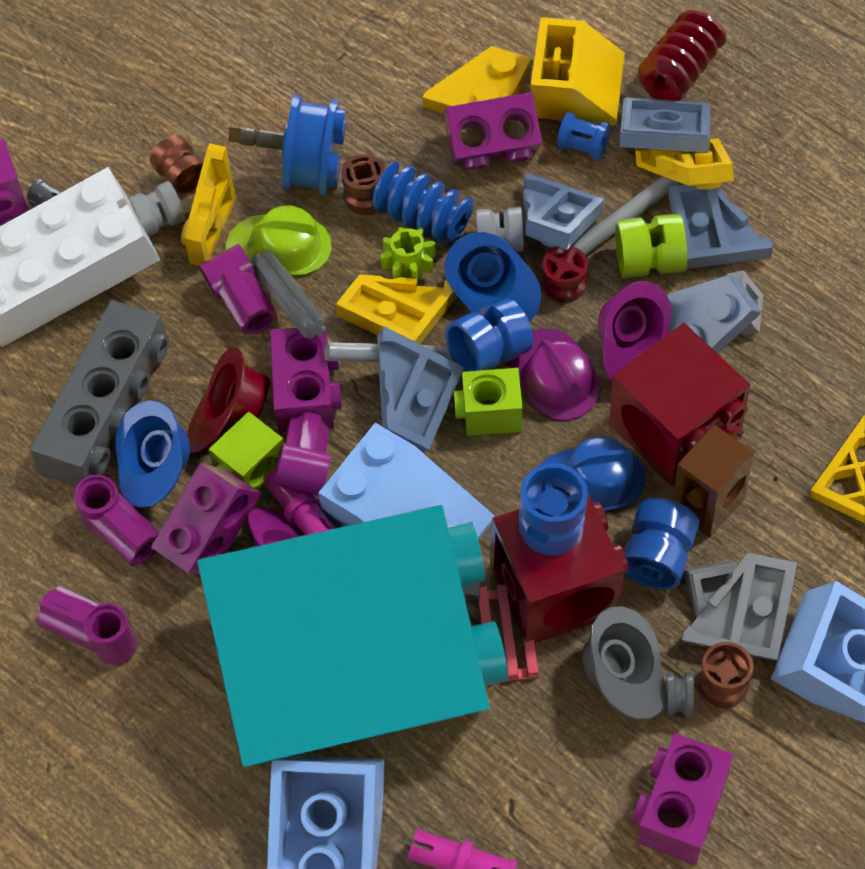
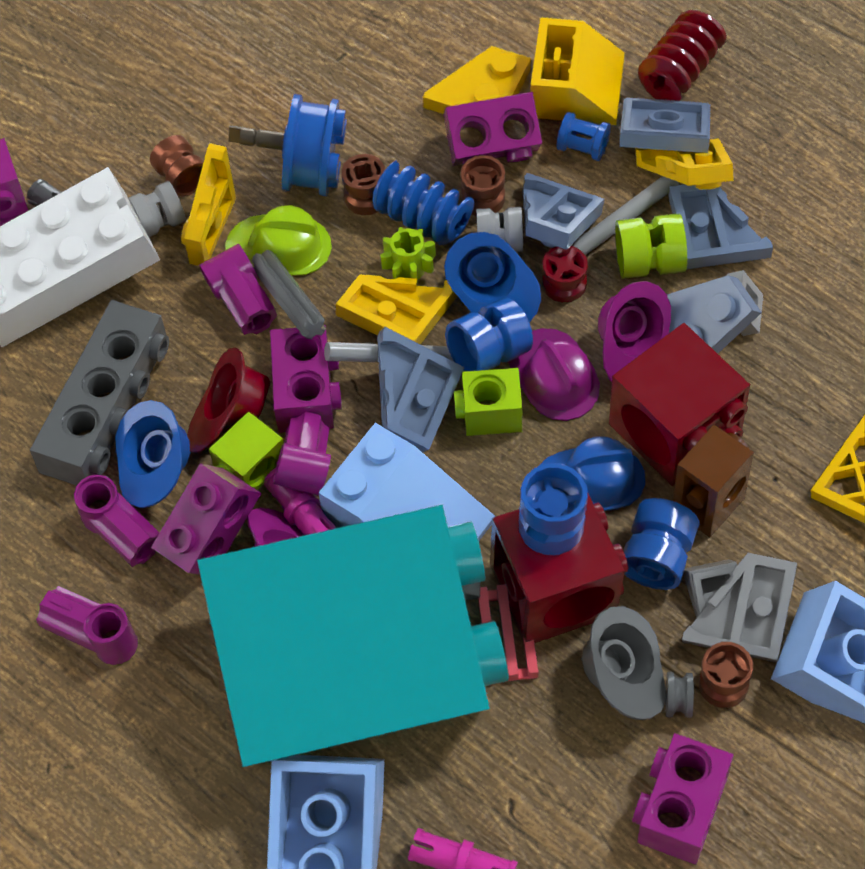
(484, 182): none -> copper wheel

